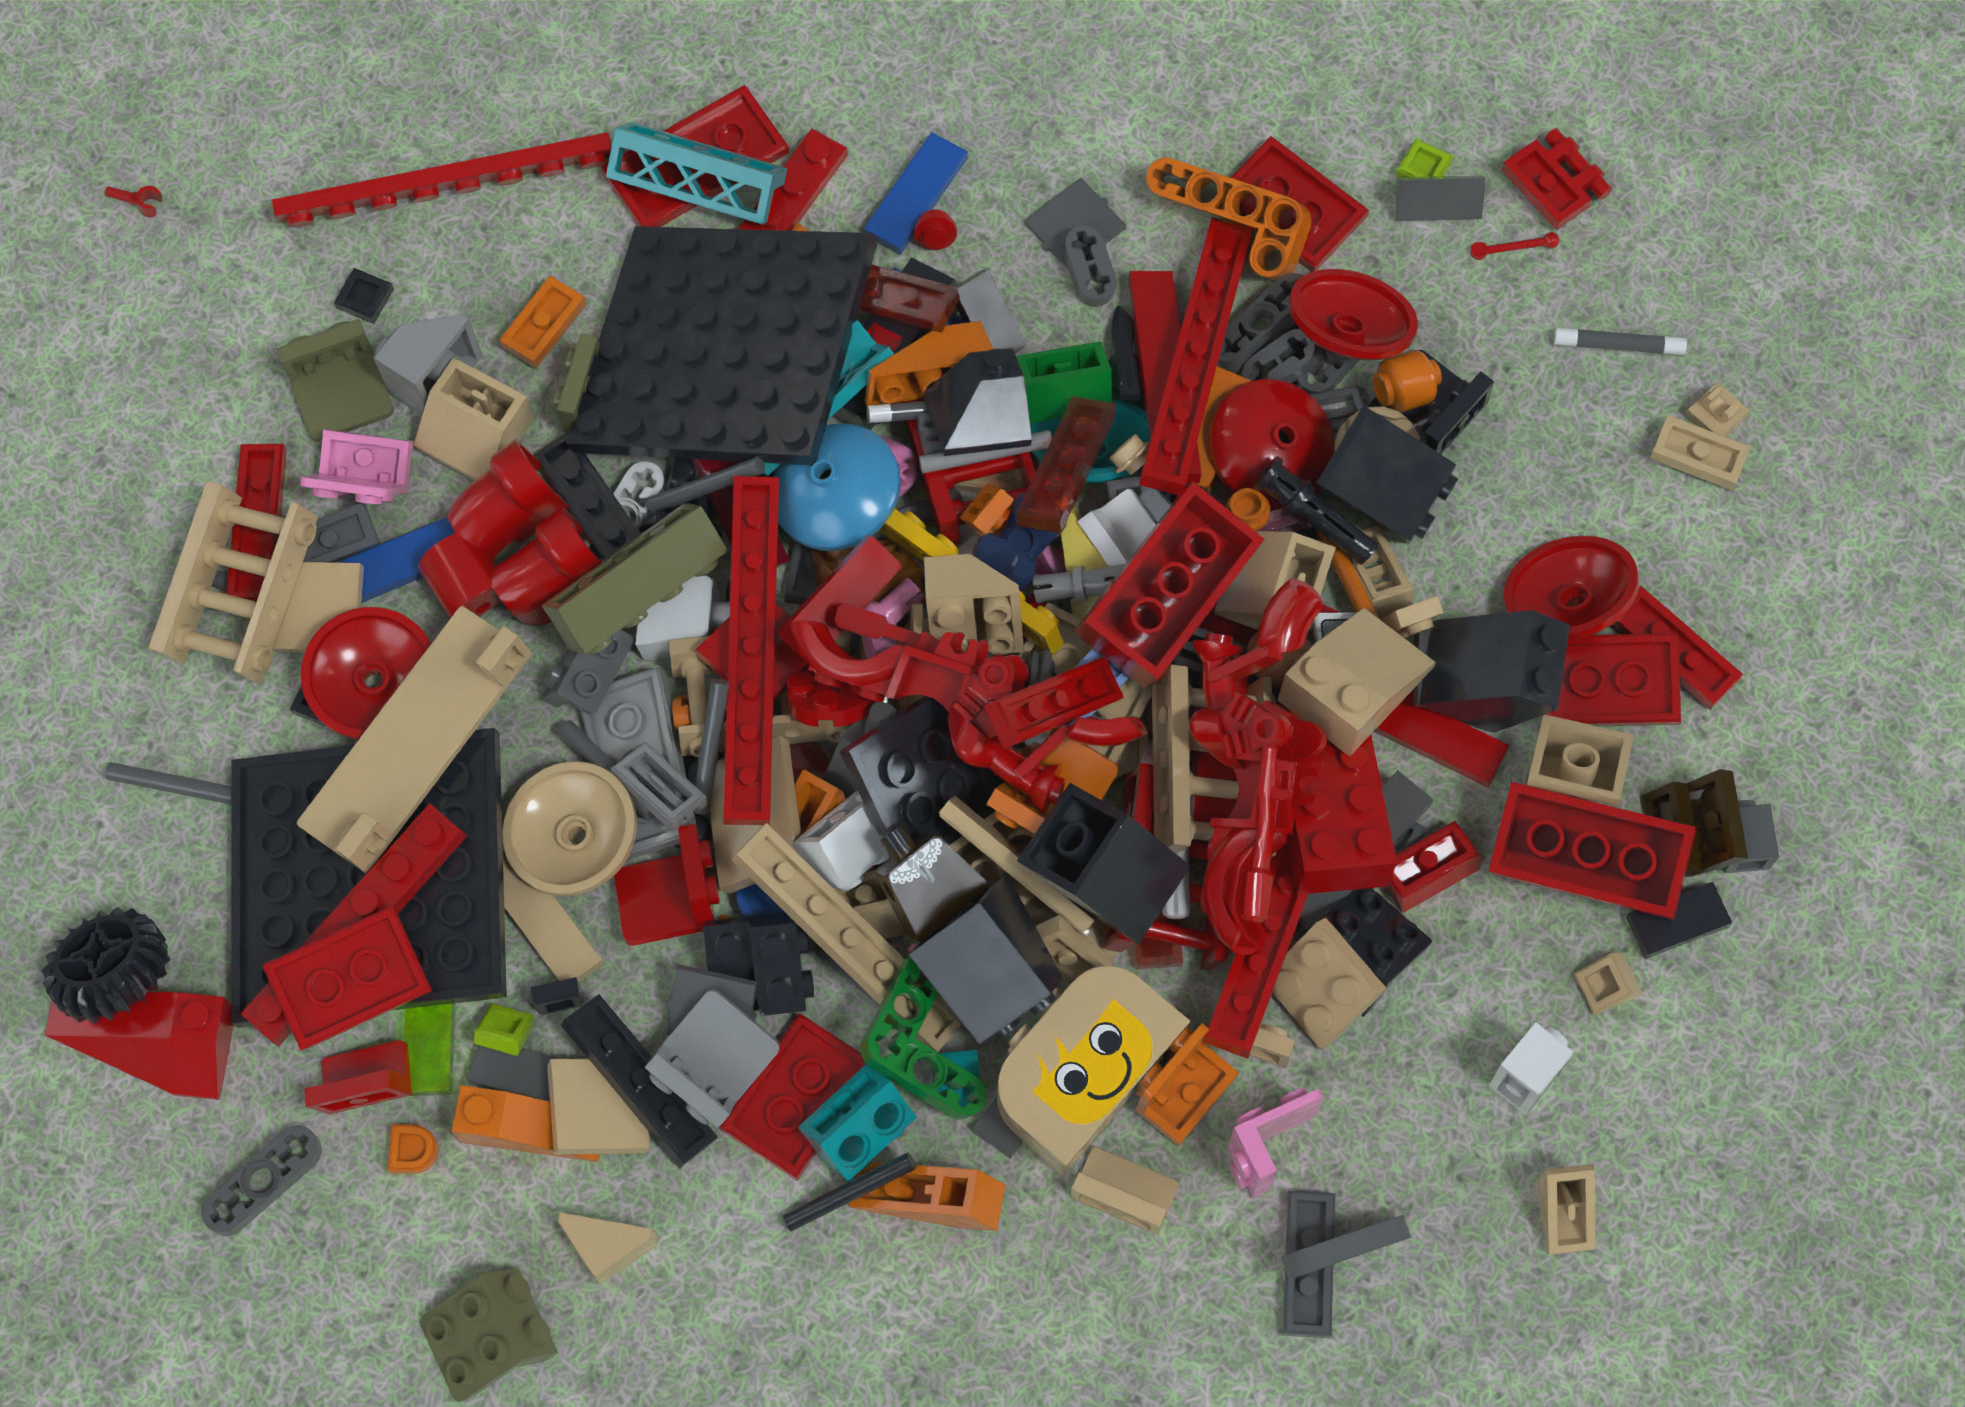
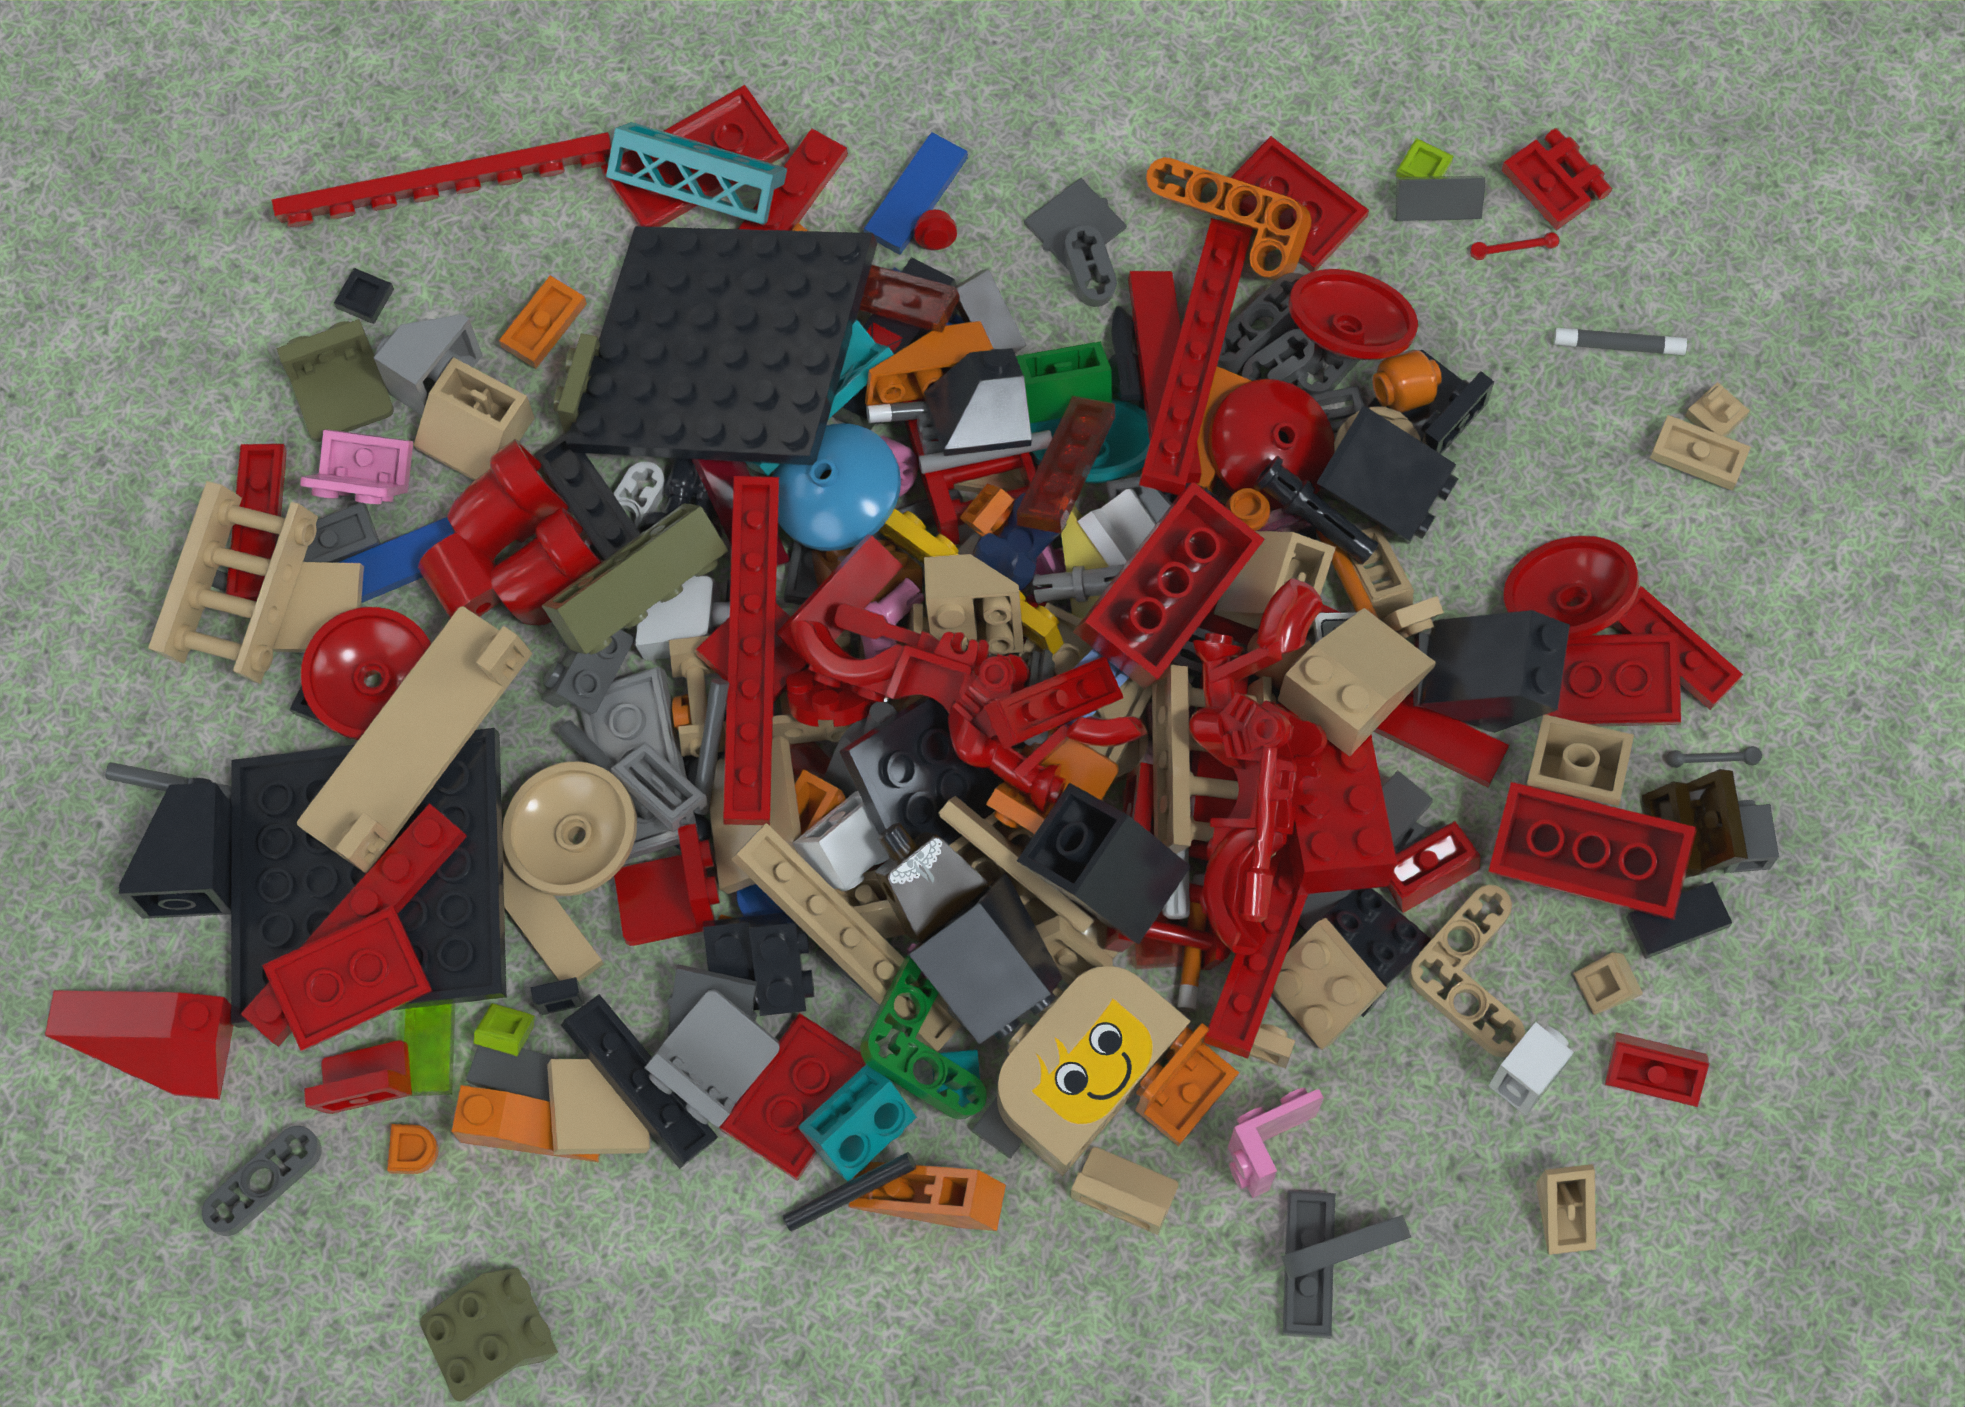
(106, 965): black gear -> none
(138, 198): red hand -> none
(183, 856): none -> black slope
(605, 1244): tan slope -> none
(704, 485): dark grey bar -> none
(1130, 455): tan plate -> none
(1192, 957): none -> orange bar
(1452, 966): none -> tan beam
(1657, 1069): none -> red slope
(1750, 756): none -> dark grey hinge

